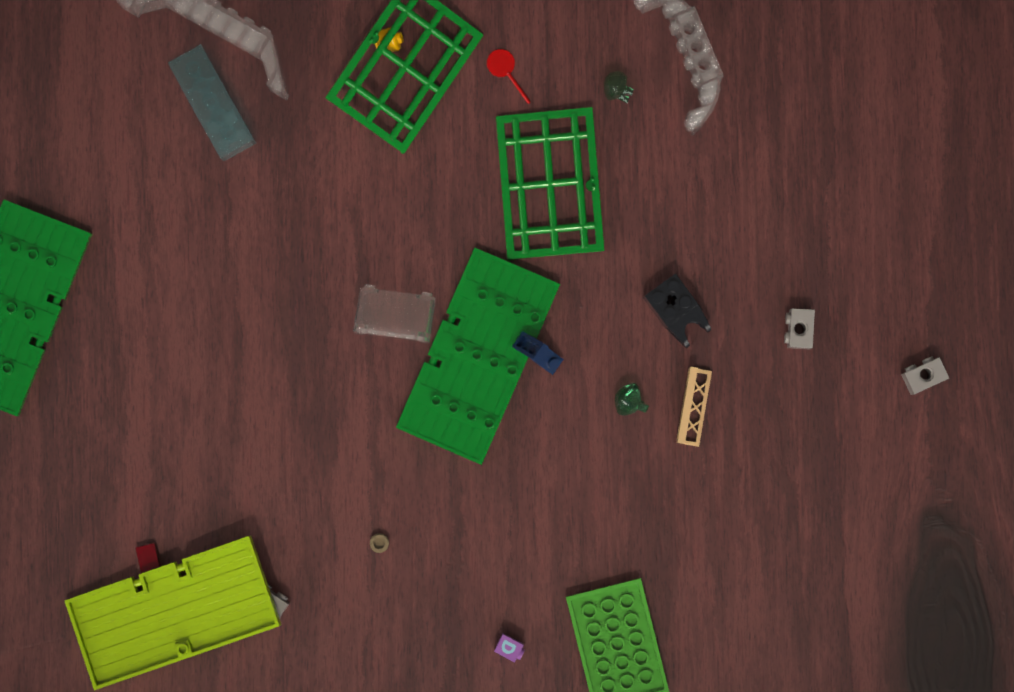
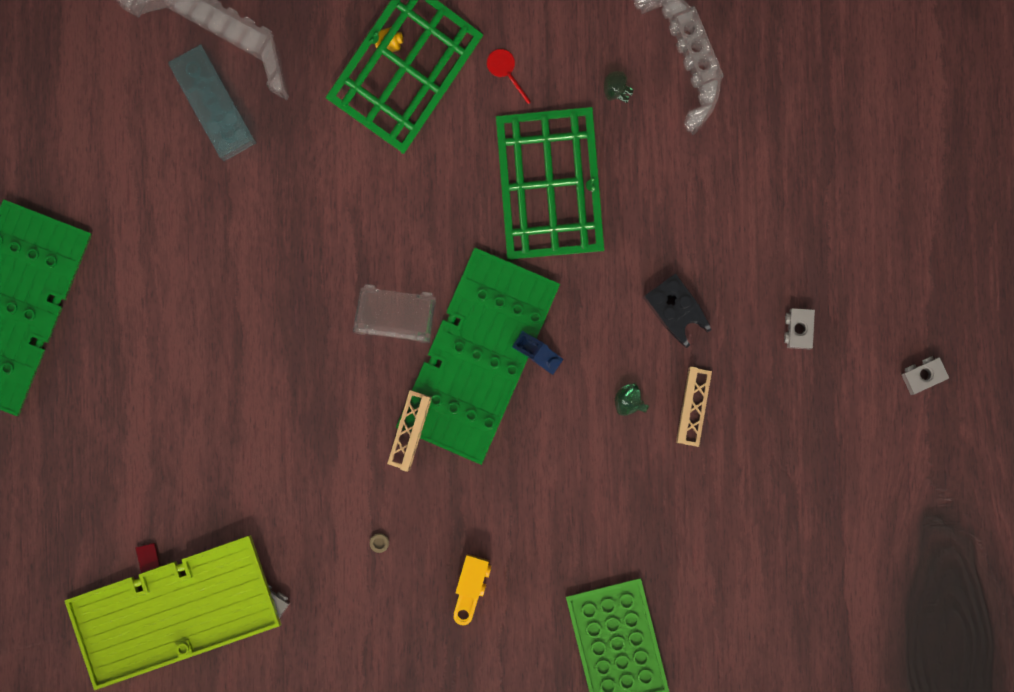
(414, 435): none -> tan fence
(471, 586): none -> yellow brick
(509, 648): medium lavender brick -> none

